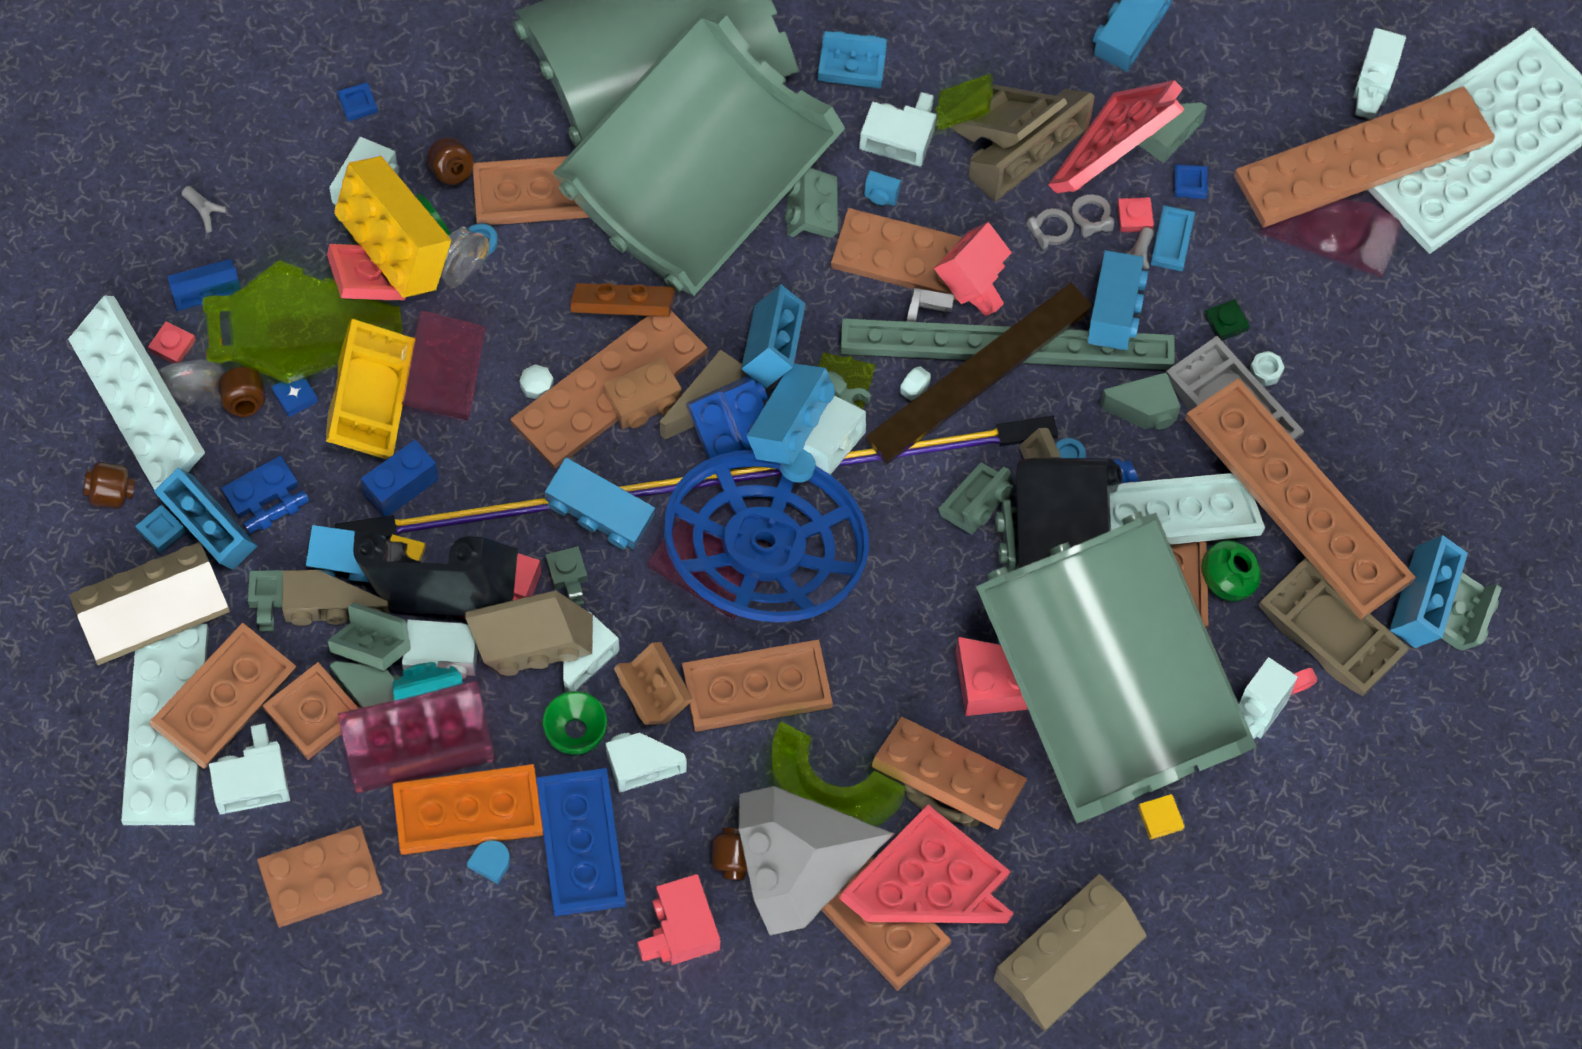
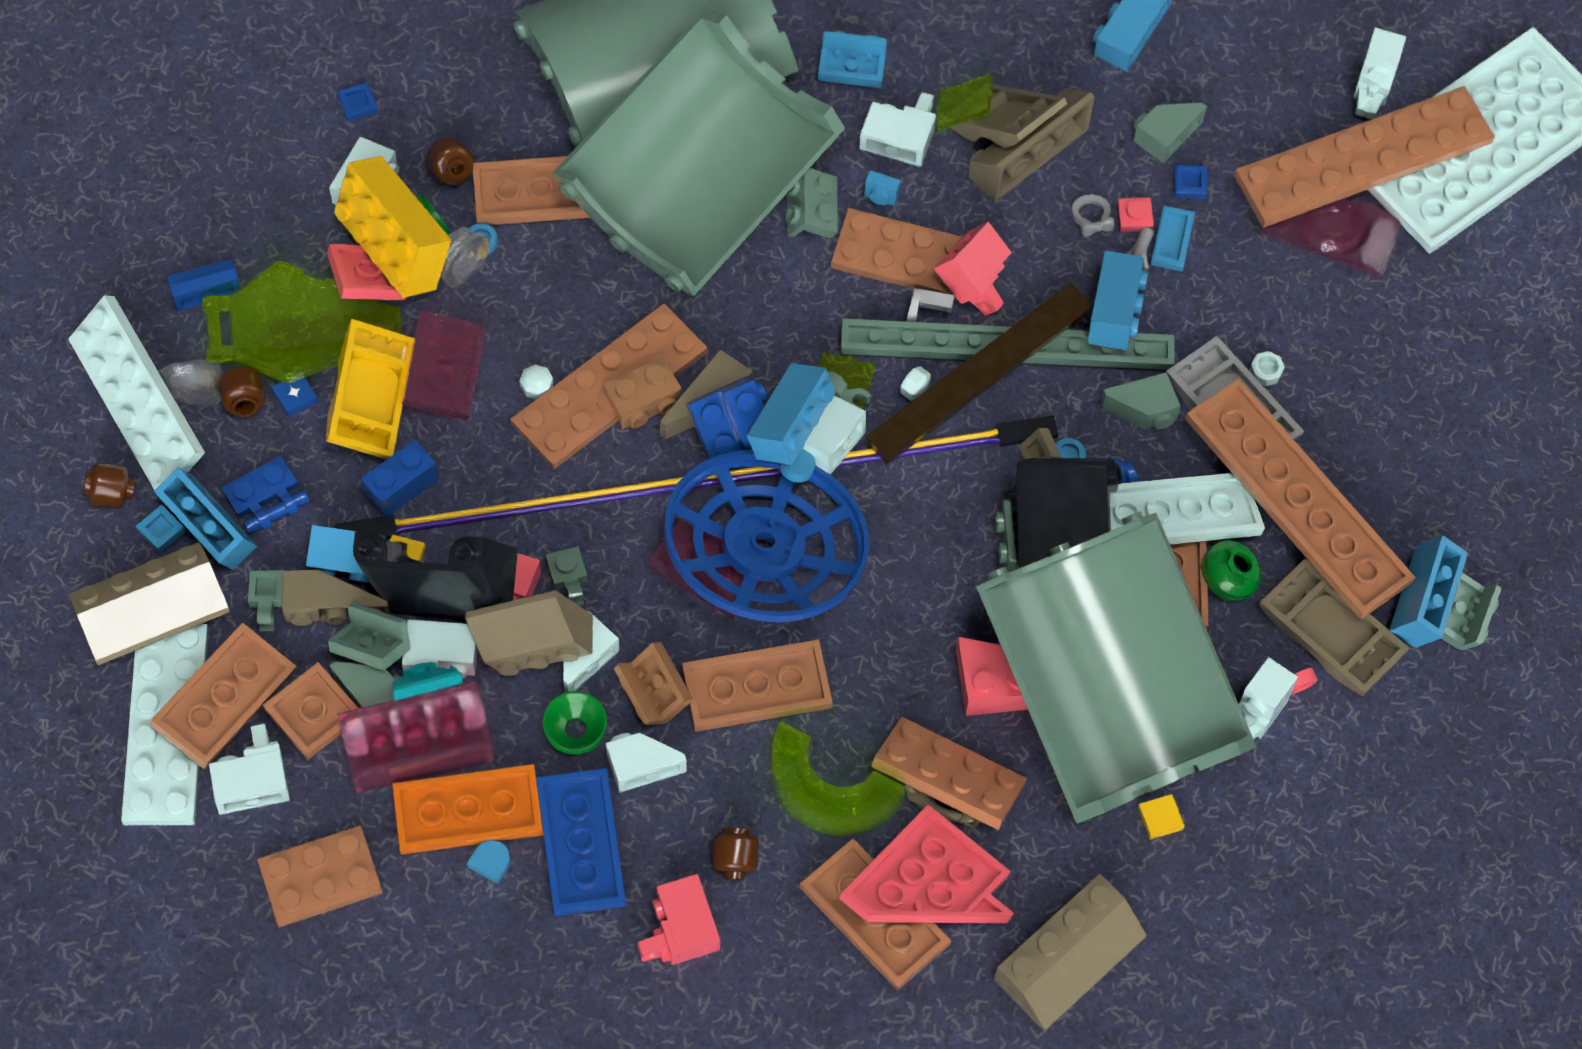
(171, 343): coral plate -> none
(202, 205): light grey bar -> none
(599, 504): dark azure brick -> none
(622, 299): dark orange plate -> none
(773, 336): dark azure brick -> none
(800, 854): light grey wedge -> none
(977, 497): sand green bracket -> none
(1045, 240): light grey piece -> none
(1118, 128): coral wing -> none
(1227, 320): dark green plate -> none

